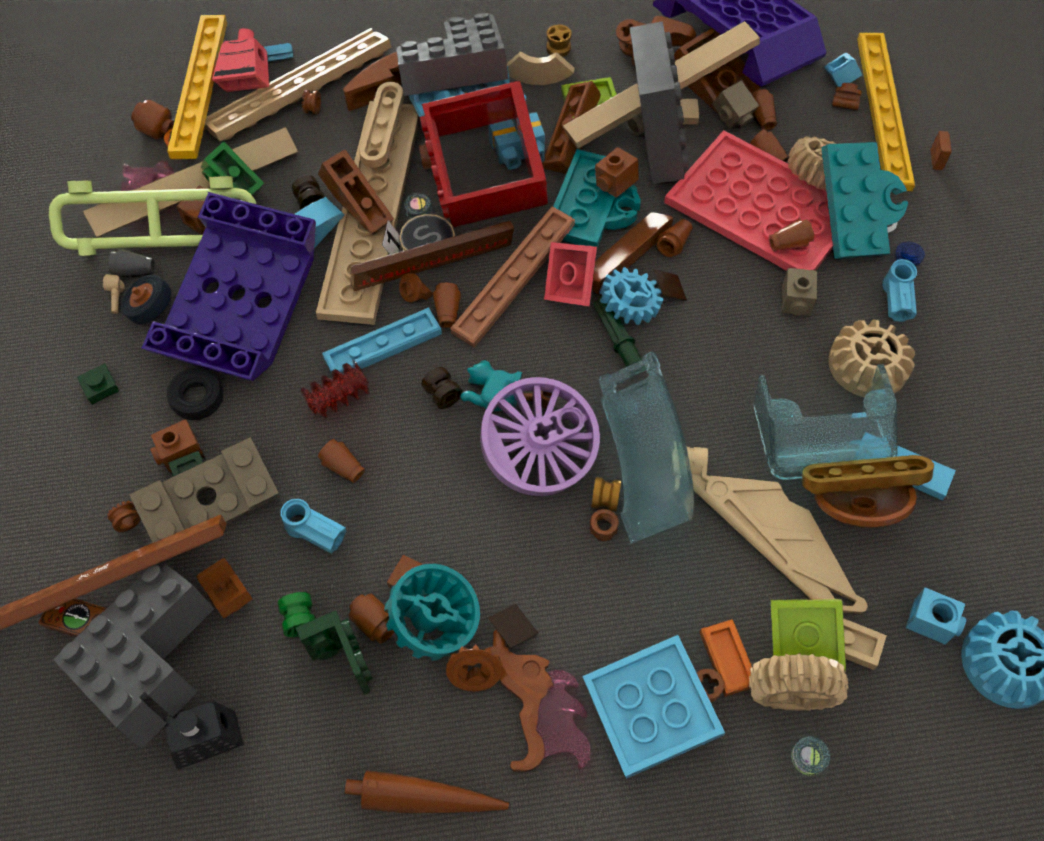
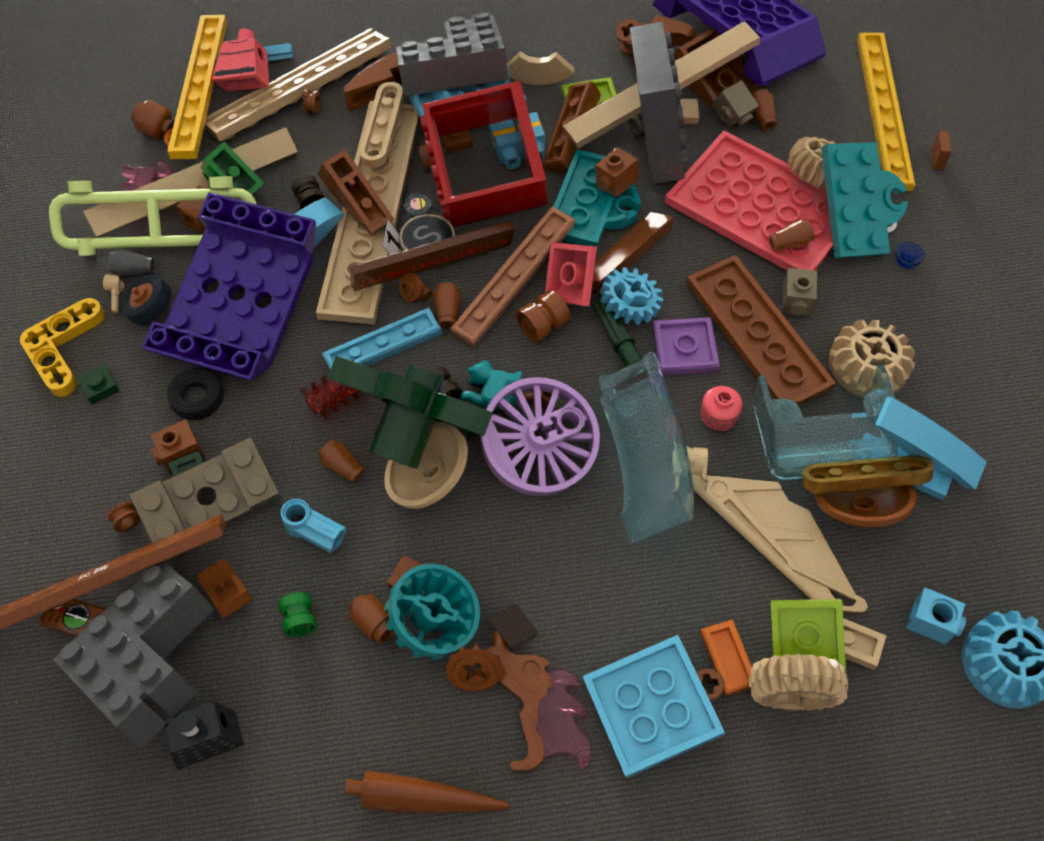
(48, 345): none -> yellow beam
(329, 634): dark green bracket -> none
(410, 408): none -> dark green plant
(437, 471): none -> tan dish
(457, 141): none -> dark orange plate
(542, 316): none -> dark orange wheel
(559, 40): pearl gold wheel -> none
(606, 494): pearl gold wheel -> none
(608, 515): dark orange axle -> none
(670, 285): dark brown sticker -> none
(674, 238): dark orange cone -> none
(686, 346): none -> medium lavender tile
(721, 408): none -> coral head
(760, 332): none -> dark orange plate
(768, 142): dark orange cone -> none
(810, 756): clear light blue tile -> none
(843, 69): medium azure slope -> none
(847, 96): dark orange plate -> none
(900, 290): medium azure piece -> none
(925, 438): none -> medium azure slope

